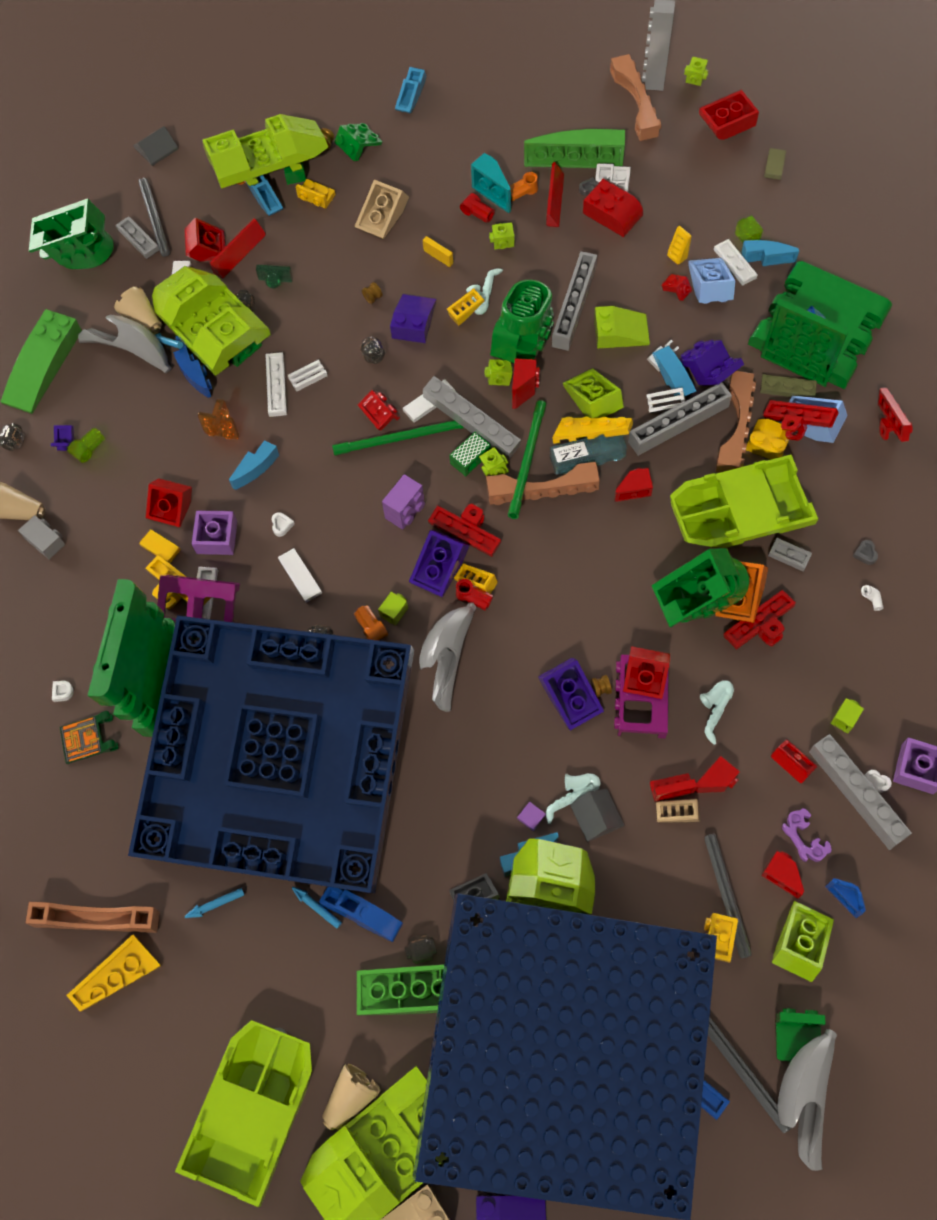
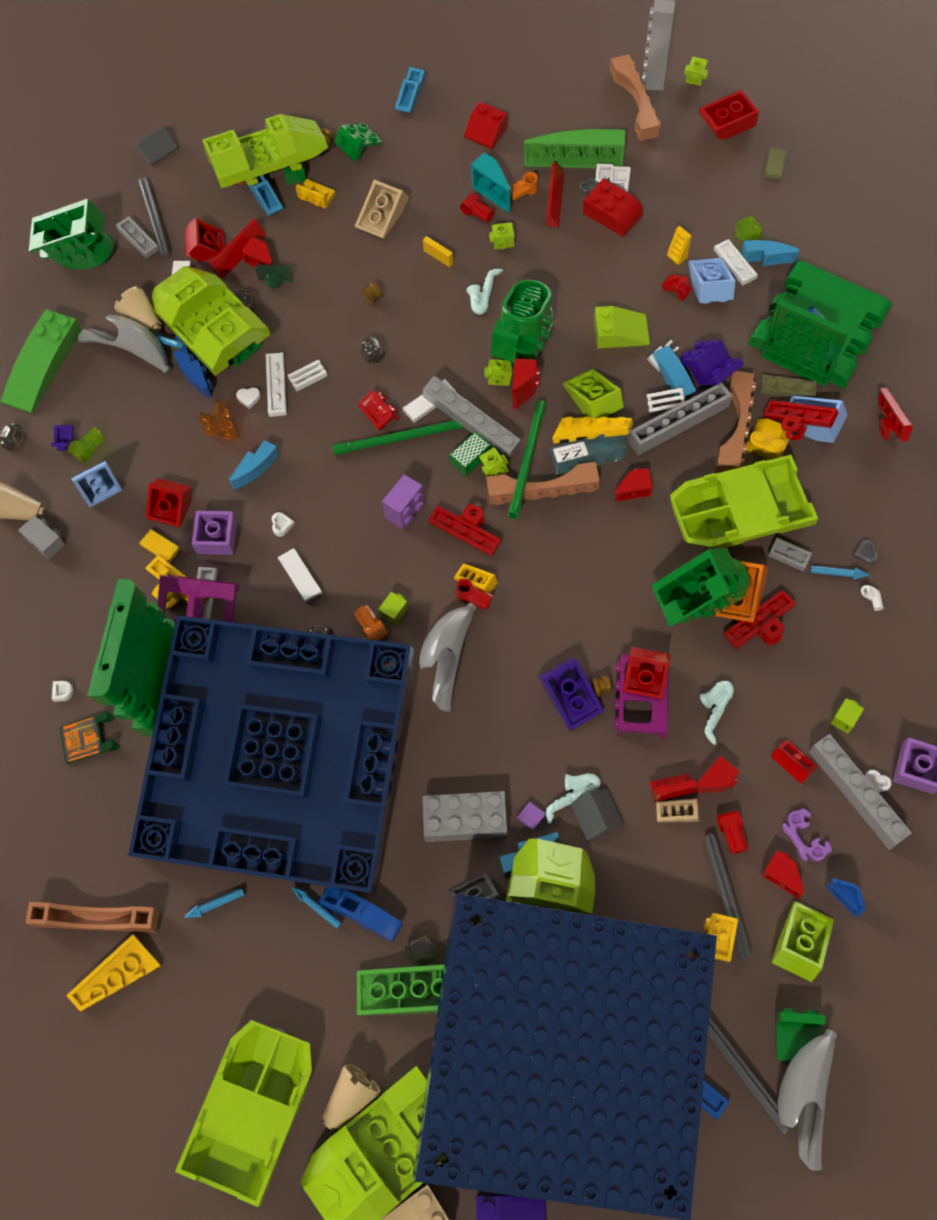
(97, 484): none -> light blue slope
(248, 397): none -> white tile
(256, 253): none -> red slope
(412, 318): dark purple slope -> none
(438, 562): dark purple slope -> none
(456, 307): yellow slope -> none
(464, 816): none -> light grey brick
(486, 125): none -> red slope
(574, 301): light grey brick -> none
(731, 826): none -> red piece
(856, 573): none -> dark azure piece

